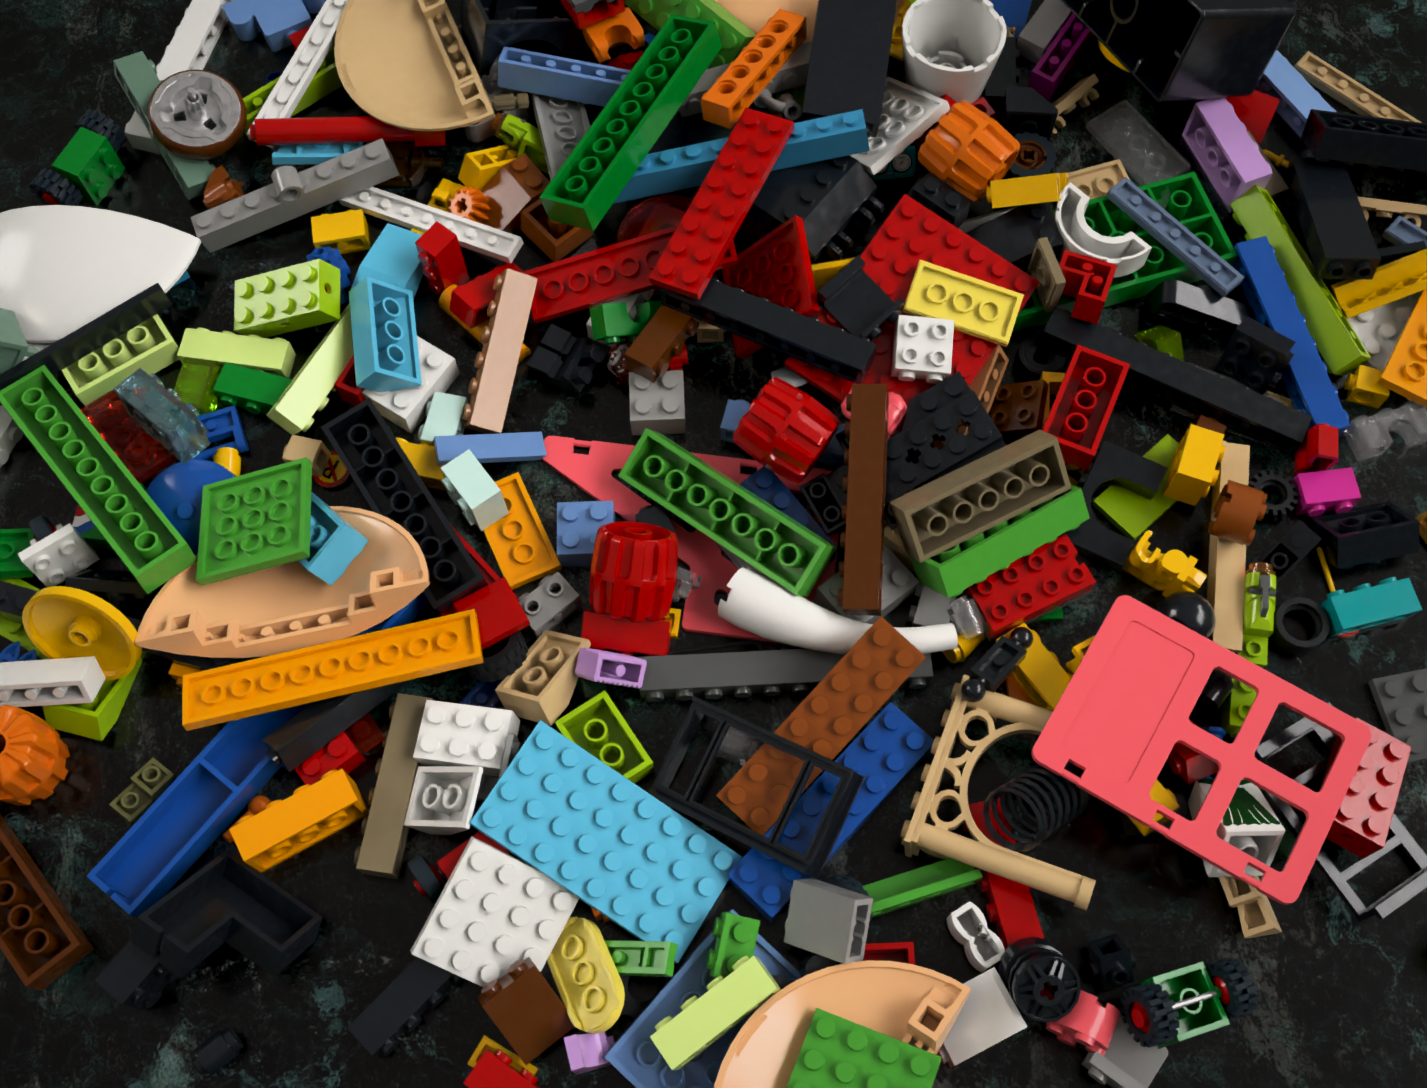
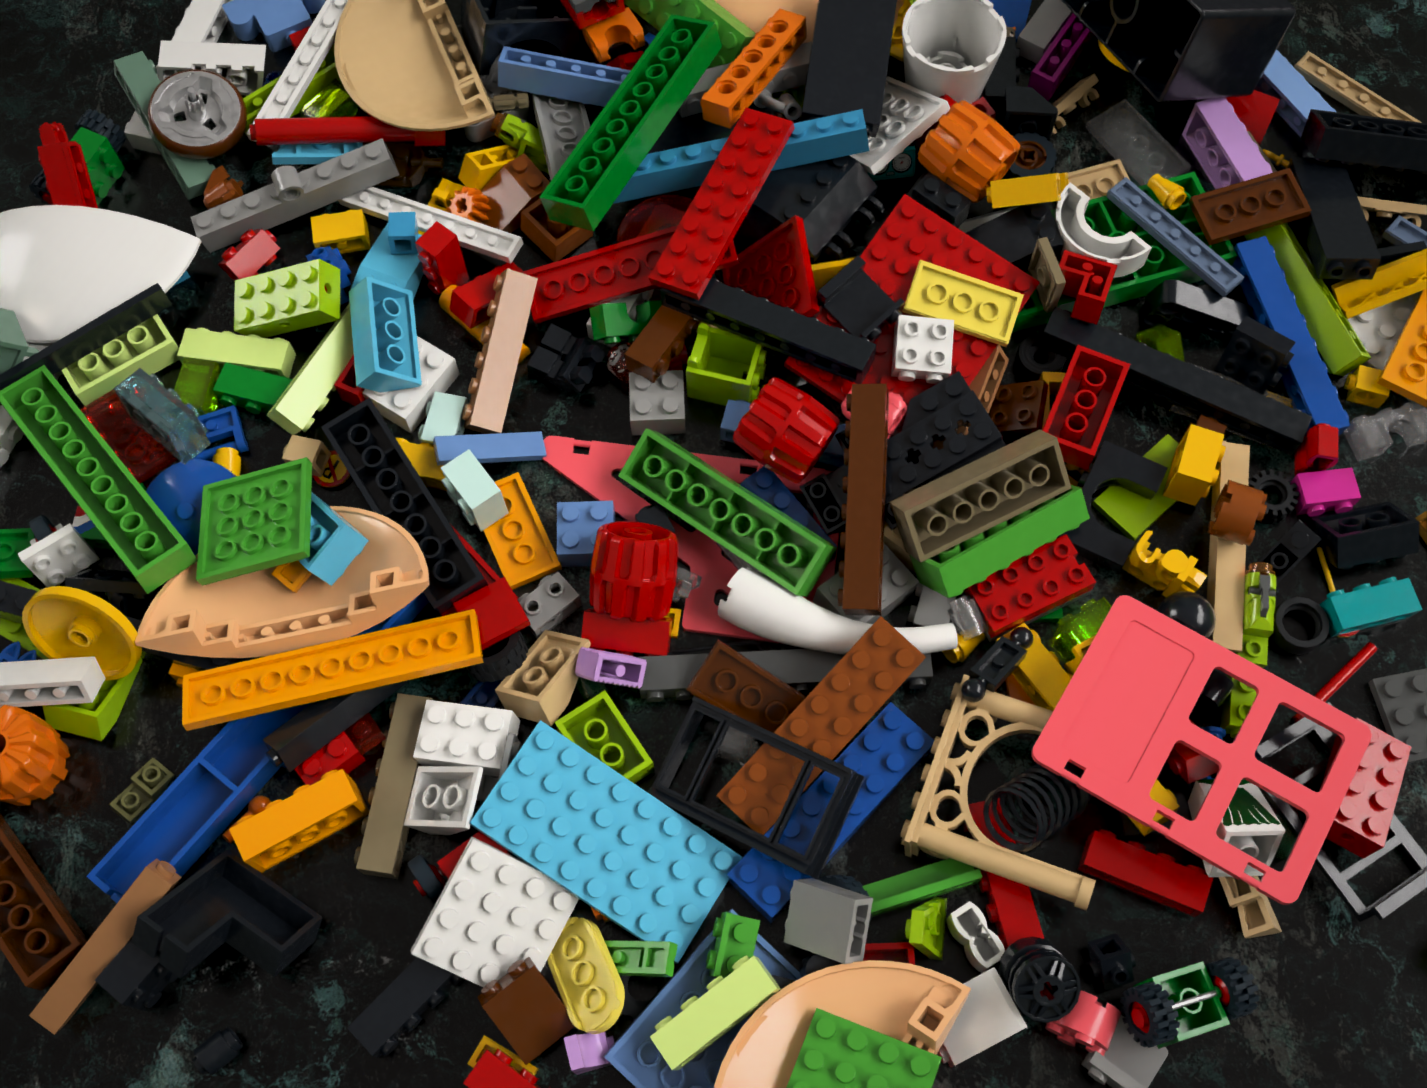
(64, 168): none -> red hinge
(103, 946): none -> medium nougat brick
(237, 63): none -> white wedge
(250, 255): none -> brick
(292, 575): none -> light orange plate
(330, 102): none -> clear neon green brick
(402, 232): none -> dark azure brick
(718, 367): none -> lime container
(744, 688): none -> reddish brown tile
(927, 927): none -> lime wing
(1082, 626): none -> clear neon green brick
(1145, 873): none -> red brick
(1168, 193): none -> yellow cone
(1249, 206): none -> reddish brown plate
(1343, 675): none -> red bar

